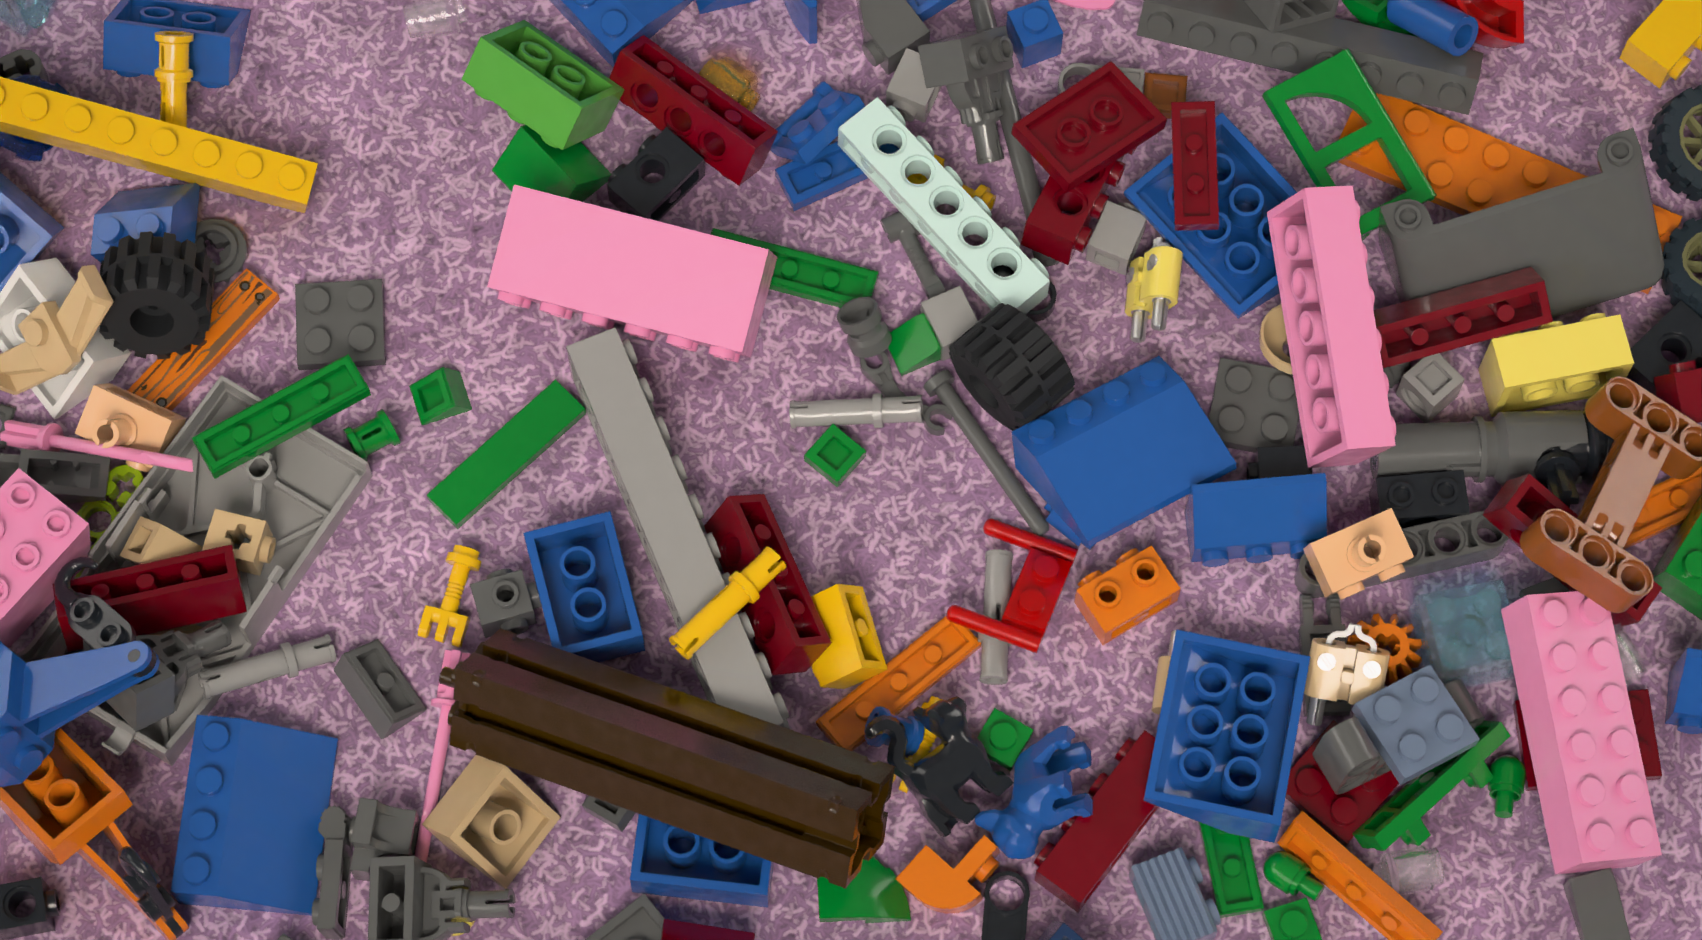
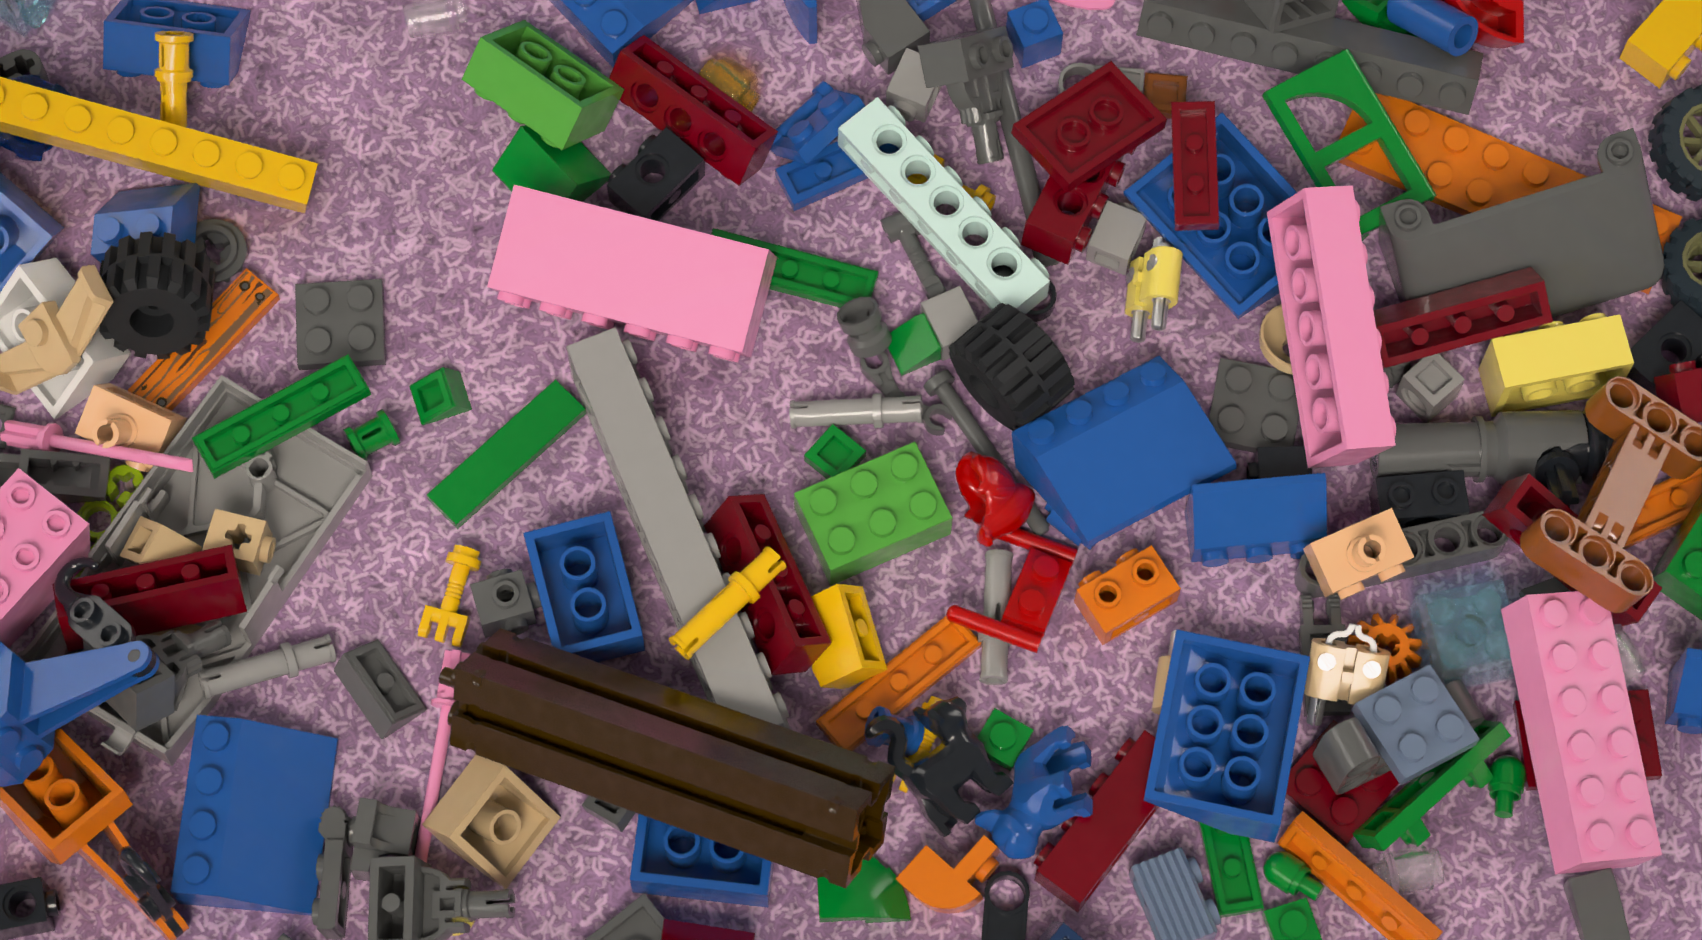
(872, 513): none -> bright green brick
(992, 496): none -> red hair

